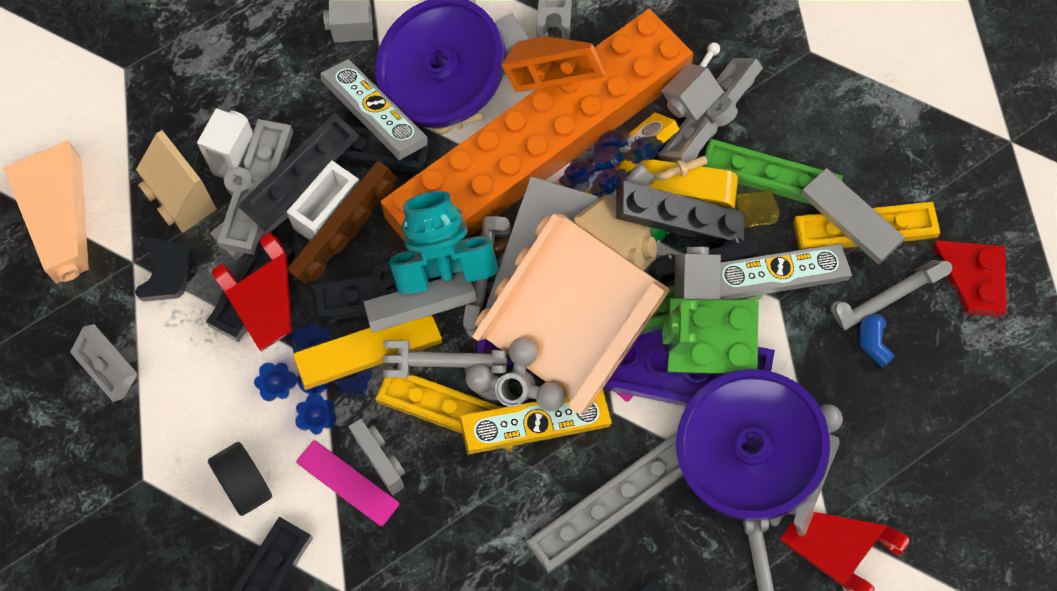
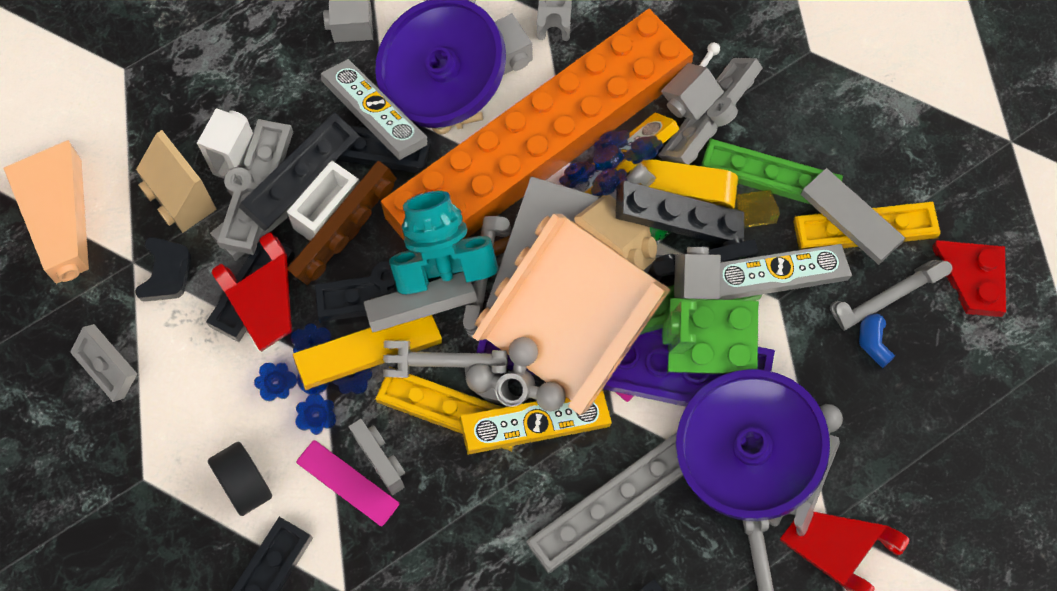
(551, 62): orange slope -> none
(681, 168): tan hand -> none

